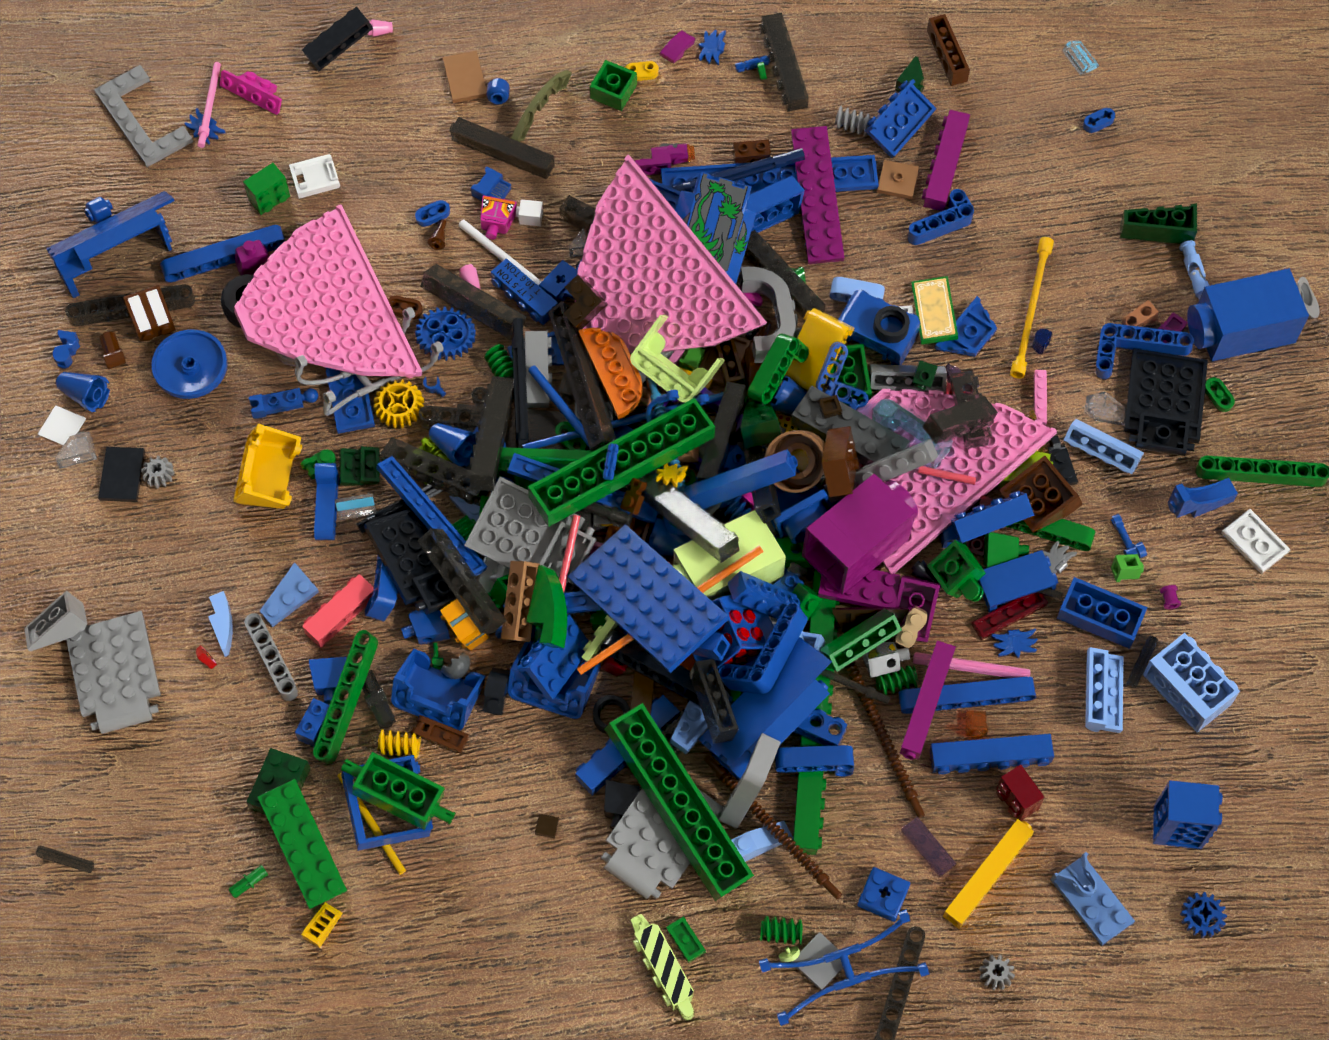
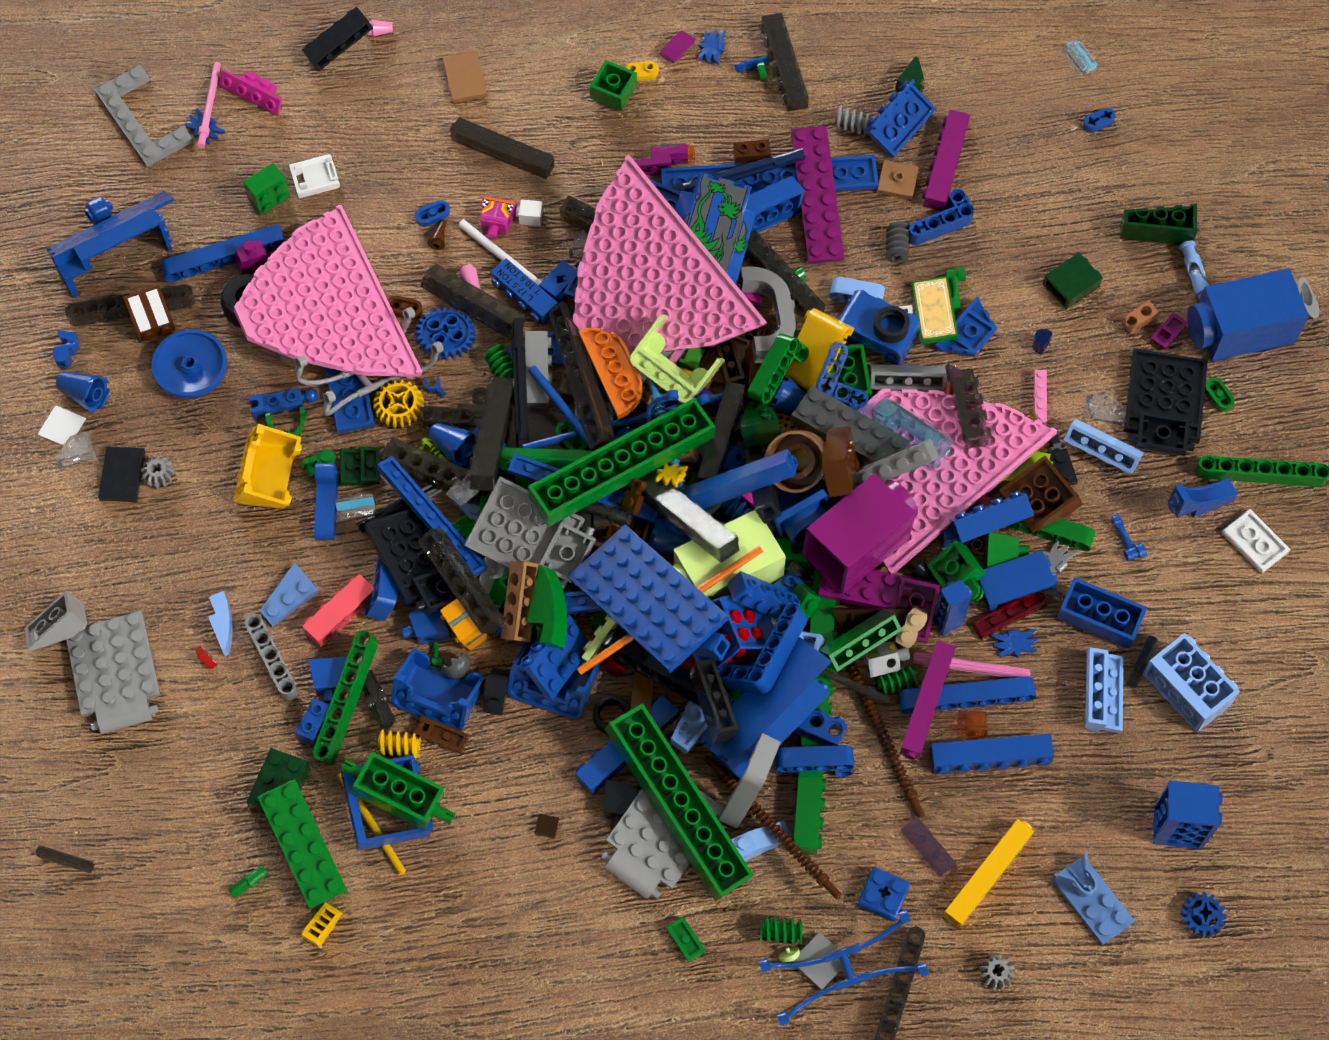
(112, 353): reddish brown piece -> none
(303, 416): none -> green piece
(461, 491): none -> clear slope
(491, 185): blue piece -> none
(498, 91): blue head -> none
(553, 86): olive tile -> none
(569, 550): coral bar -> none
(587, 302): dark brown brick -> none
(610, 463): blue axle -> none
(664, 966): yellowish green hinge -> none
(830, 406): dark brown tile -> none
(897, 242): none -> dark grey piece
(924, 375): dark green brick -> none
(947, 475): coral bar -> none
(948, 50): reddish brown brick -> none
(952, 606): none -> blue brick
(956, 275): none -> green brick
(960, 420): clear smoke brick -> none
(1019, 365): yellow hose -> none
(1019, 793): dark red brick -> none
(1072, 280): none -> dark green brick
(1127, 567): bright green brick -> none
(1138, 334): blue beam -> none
(1170, 597): magenta bush -> none

